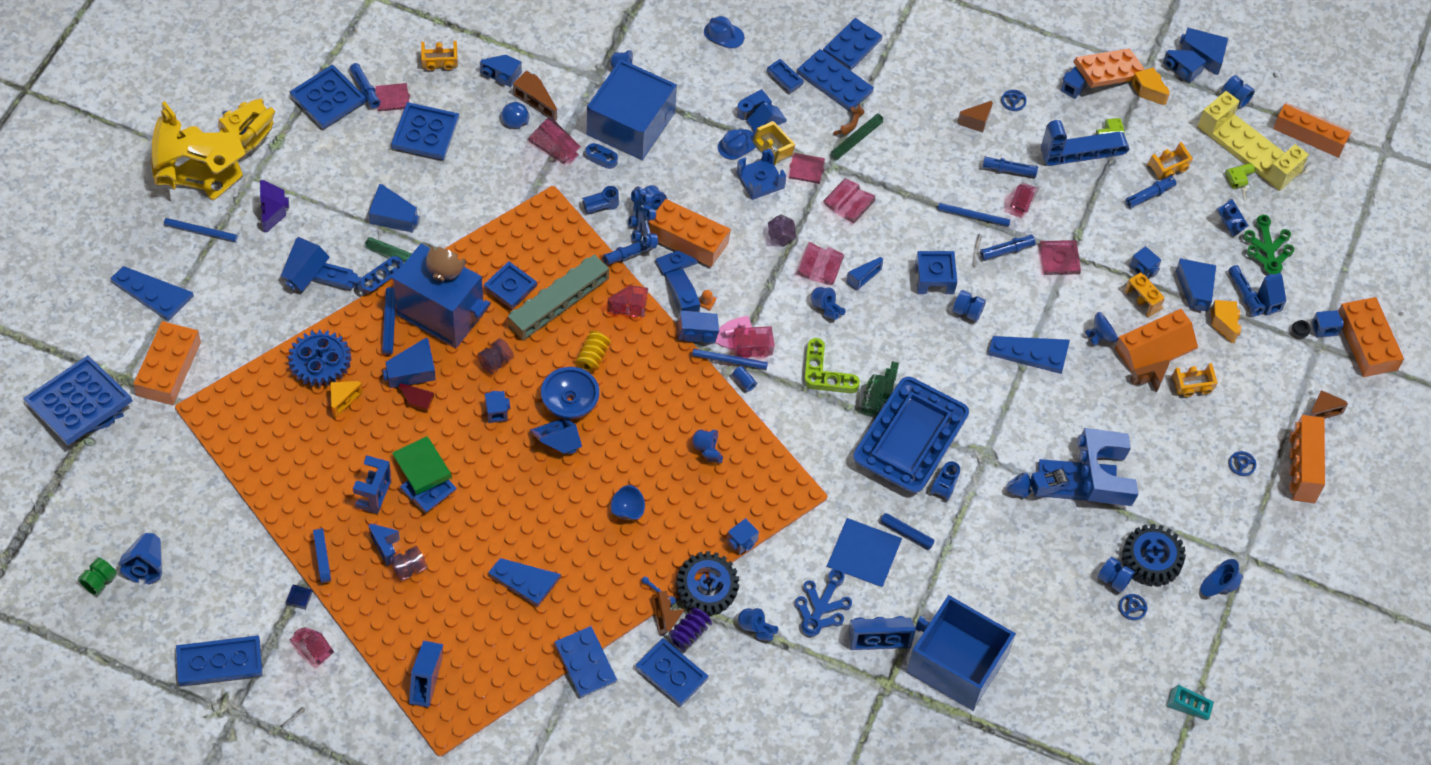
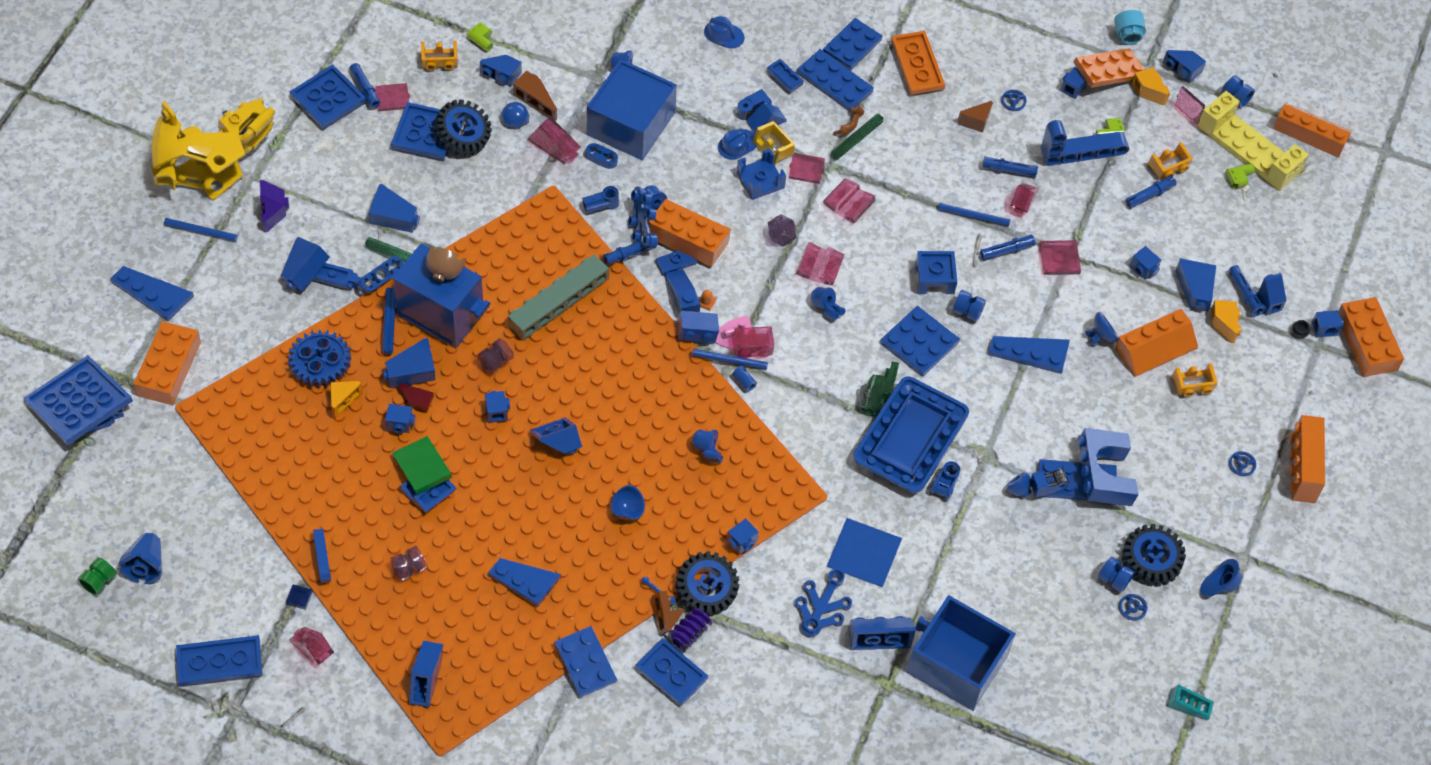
(376, 485): blue panel -> none
(383, 540): blue slope -> none
(399, 418): none -> blue brick
(449, 124): none -> wheel
(479, 34): none -> lime piece
(510, 285): blue plate -> none
(566, 384): blue dish -> none
(592, 351): yellow piece -> none
(629, 301): clear pink slope -> none
(754, 621): blue piece -> none
(818, 373): lime beam -> none
(861, 275): blue slope -> none
(907, 531): blue axle -> none
(917, 62): none -> orange plate
(920, 341): none -> blue plate
(1130, 26): none -> medium azure piece
(1148, 293): light orange window -> none
(1153, 372): dark orange slope -> none
(1189, 105): none -> clear pink piece
(1206, 45): blue slope -> none
(1232, 217): blue hips -> none
(1267, 247): green plant -> none
(1328, 405): dark orange slope -> none

